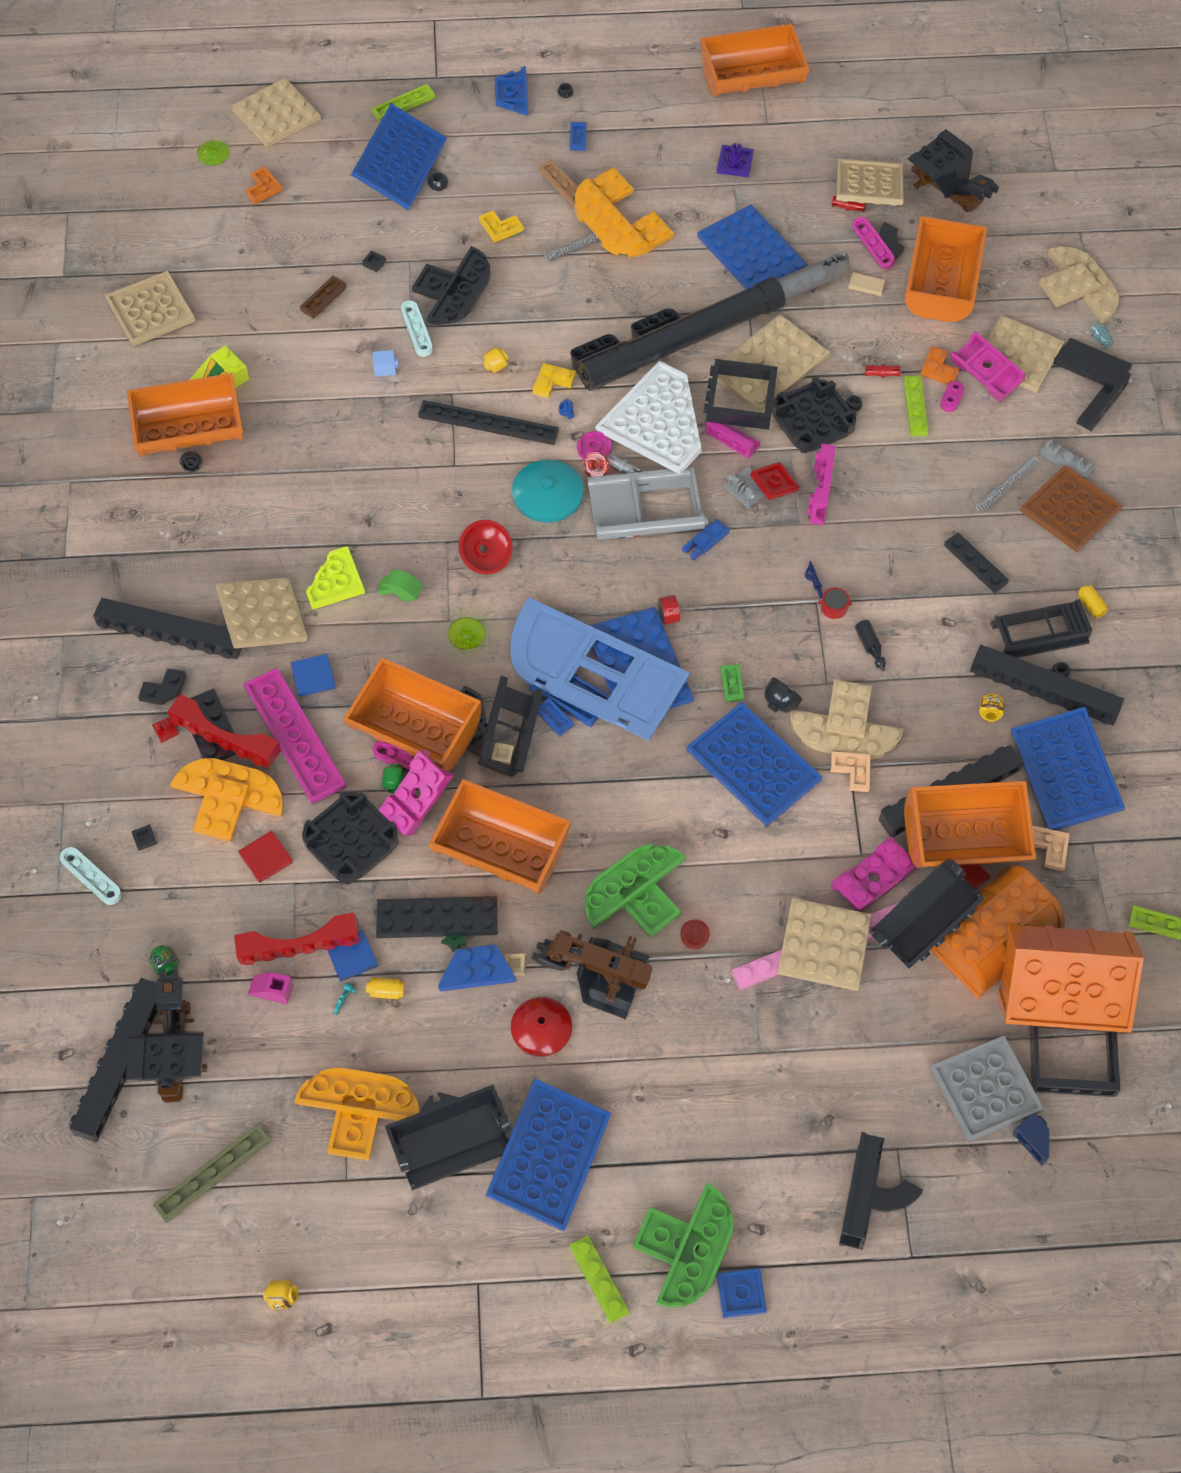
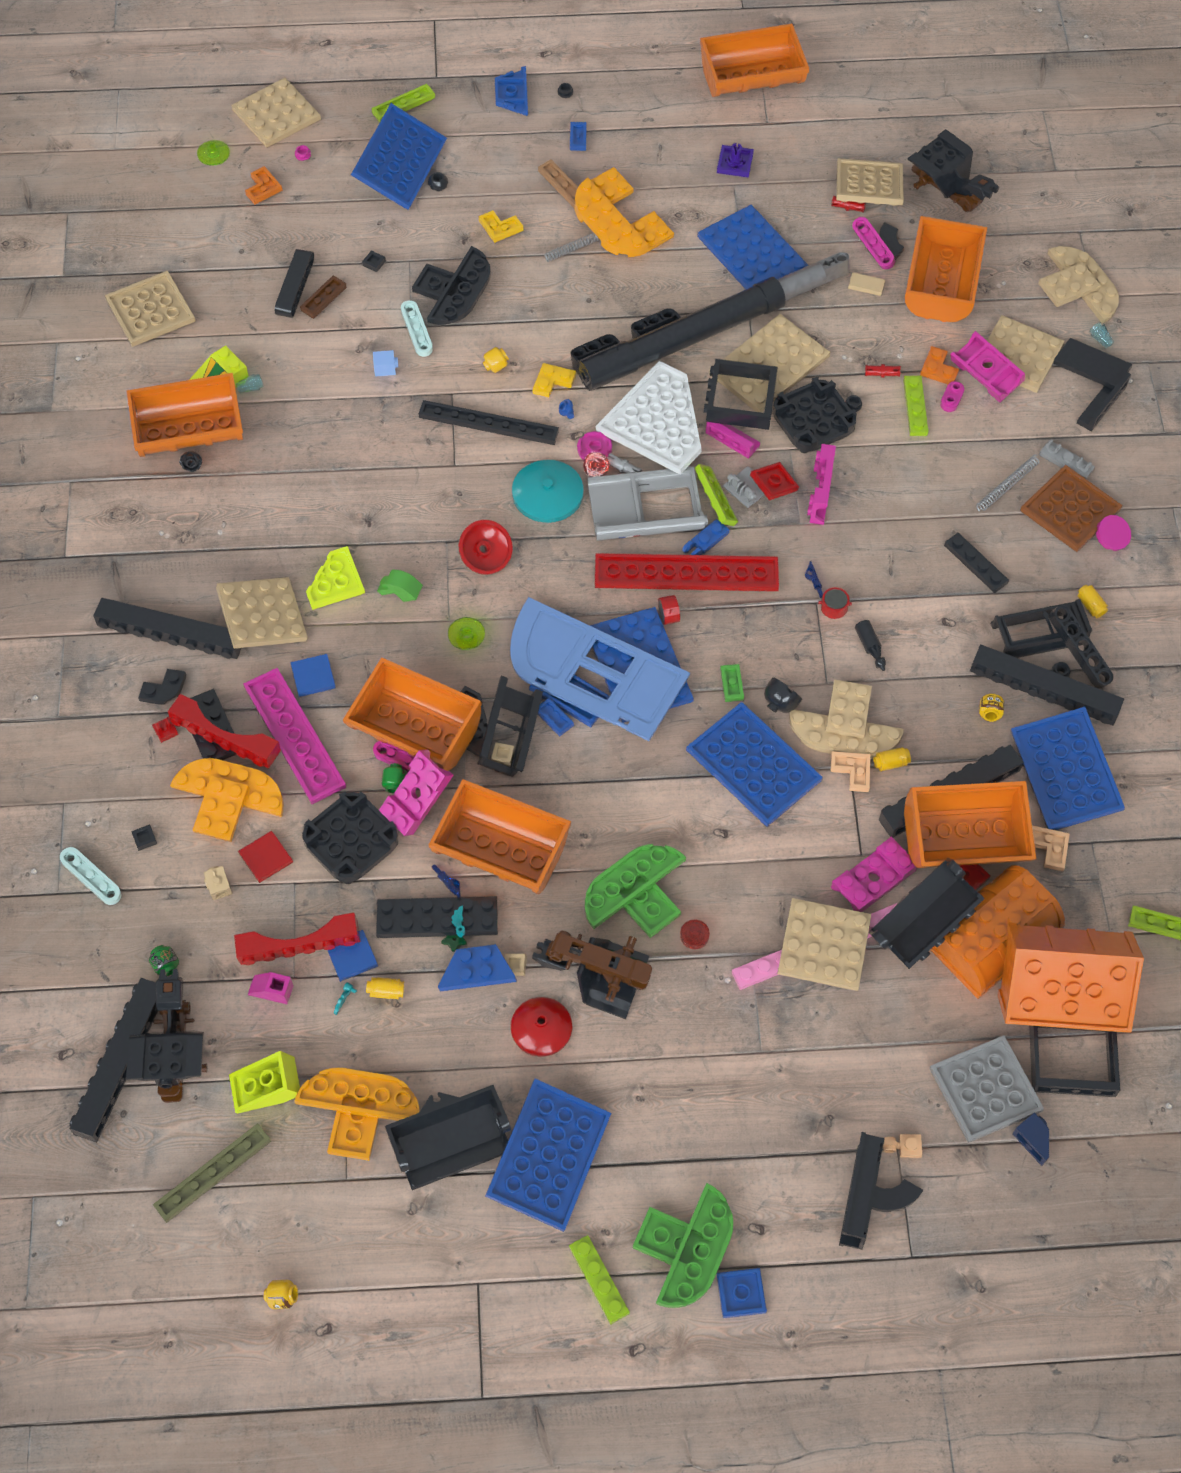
(217, 882): none -> tan head
(250, 383): none -> clear light blue cone
(265, 1083): none -> neon yellow slope
(294, 283): none -> black beam
(302, 153): none -> dark pink plate
(452, 884): none -> clear blue hand
(457, 921): none -> teal piece
(686, 572): none -> red plate
(716, 495): none -> lime plate
(892, 759): none -> yellow head
(908, 1145): none -> light nougat plate
(1072, 641): none -> black beam
(1113, 533): none -> dark pink tile

